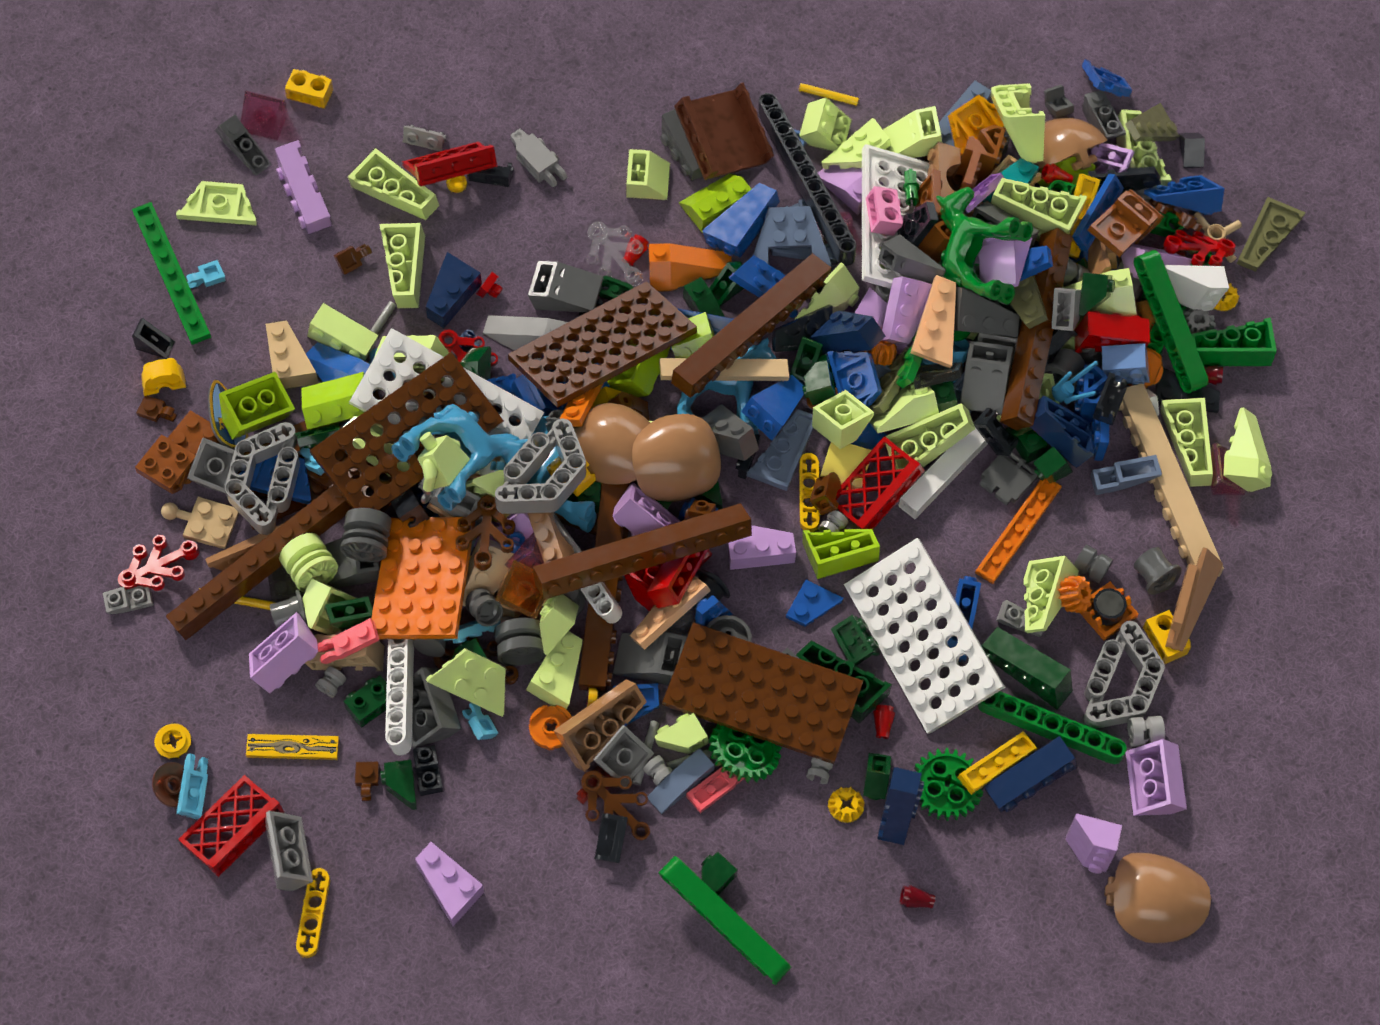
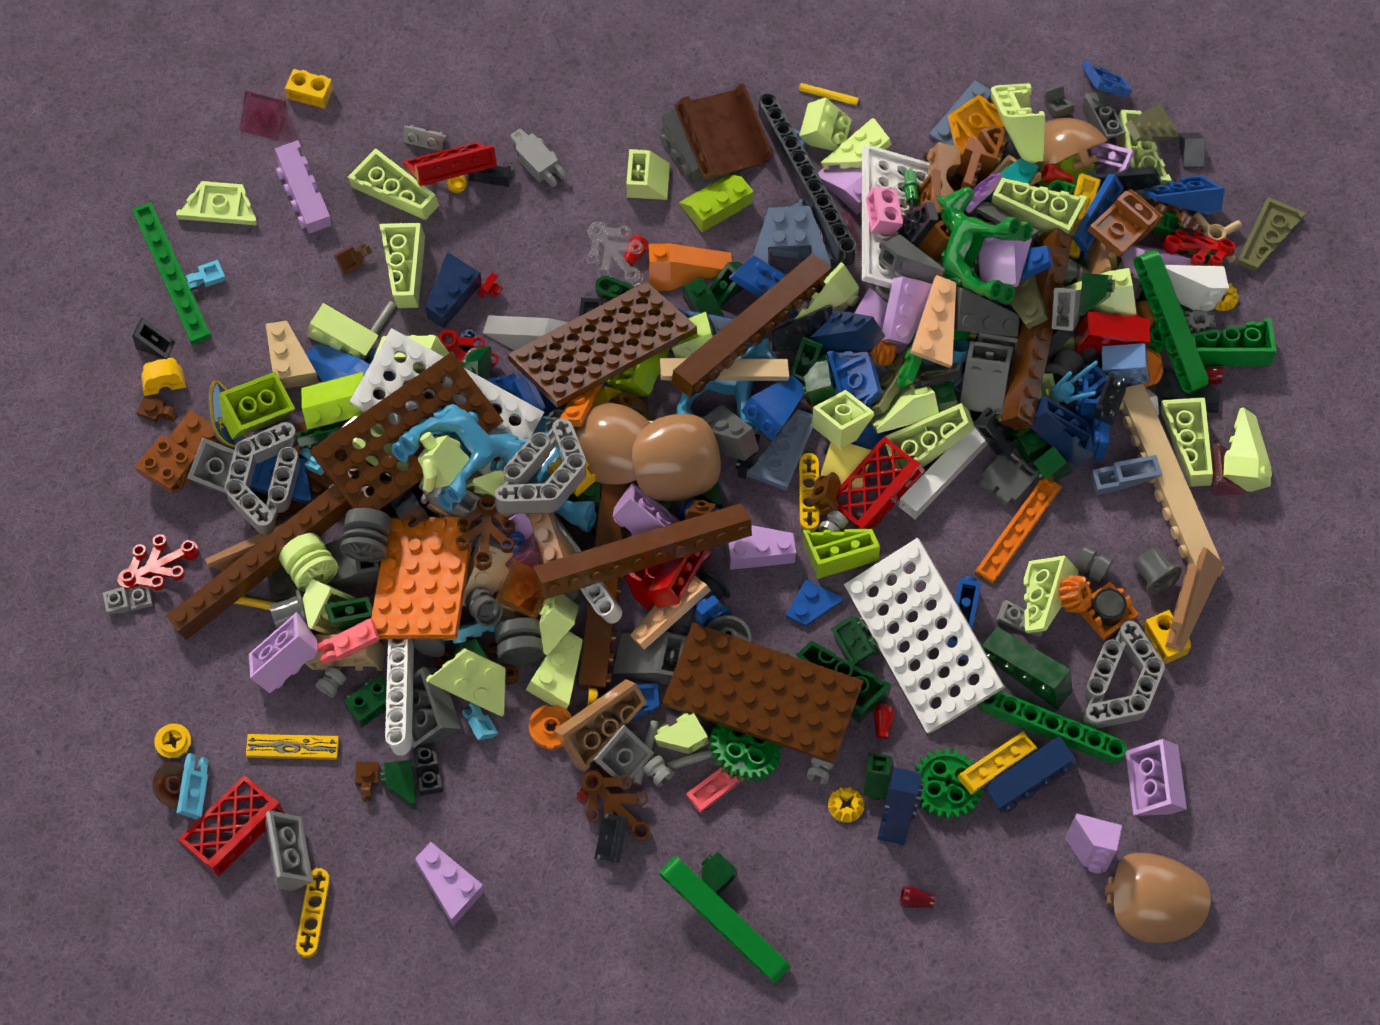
(207, 524): tan plate -> none
(243, 145): dark grey slope -> none
(564, 288): dark grey slope -> none
(681, 781): sand blue slope -> none
(742, 221): slope -> none
(915, 133): yellowish green slope -> none
(1153, 728): light grey wheel -> none

